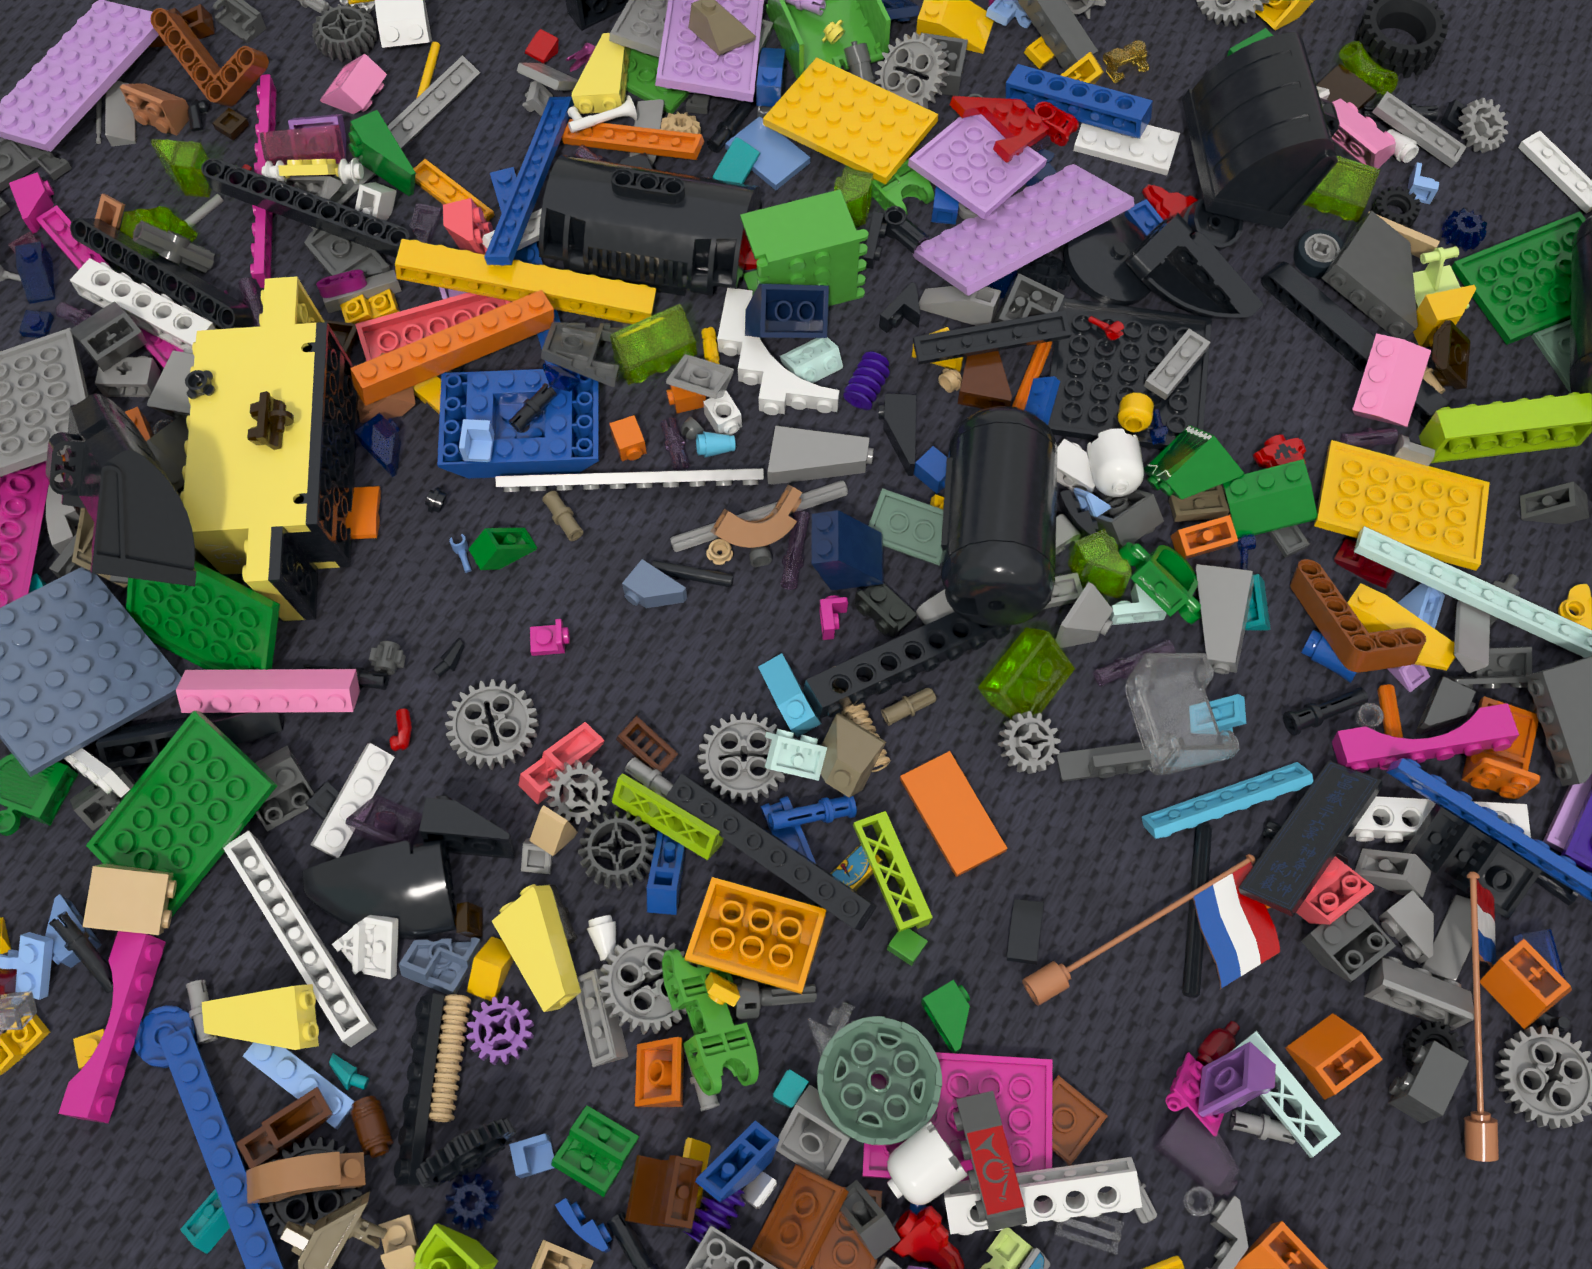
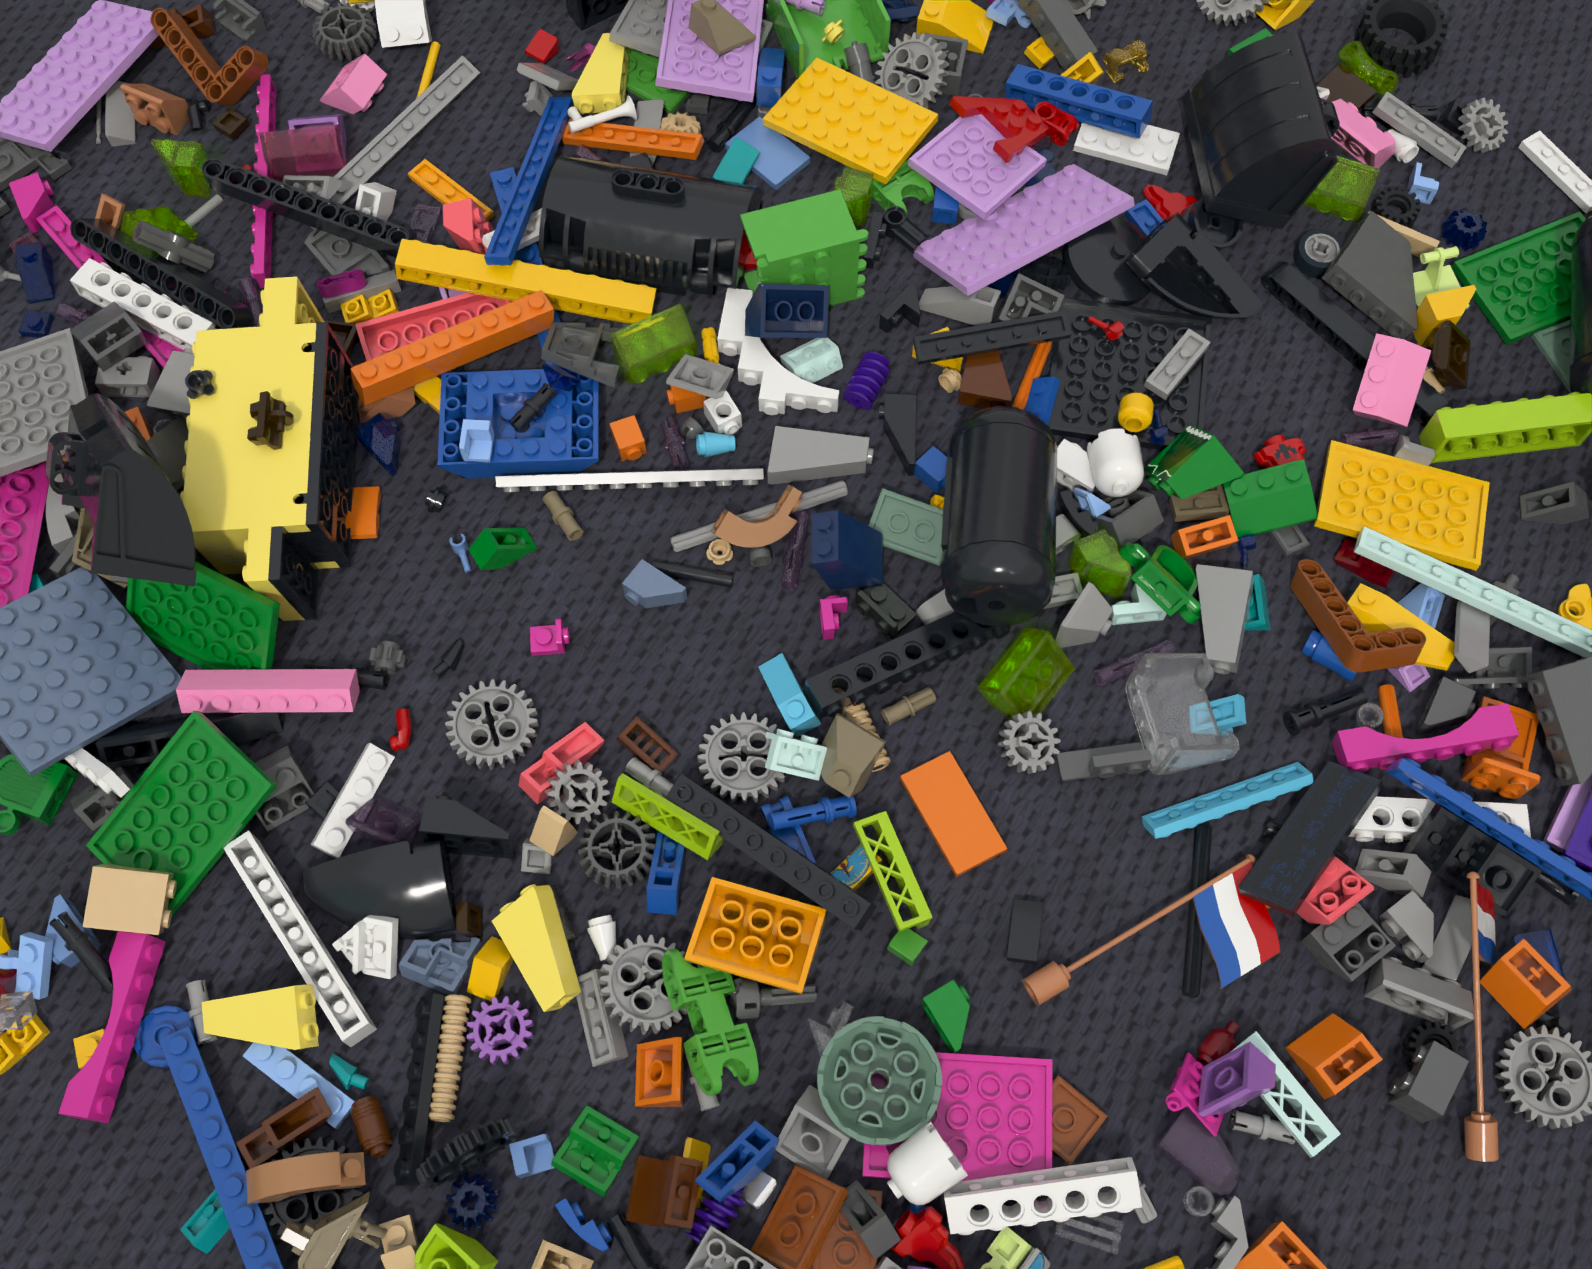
(314, 167): plate -> none
(380, 152): green slope -> none
(721, 990): yellow plate -> none
(790, 1089): teal slope -> none
(991, 1162): brick -> none

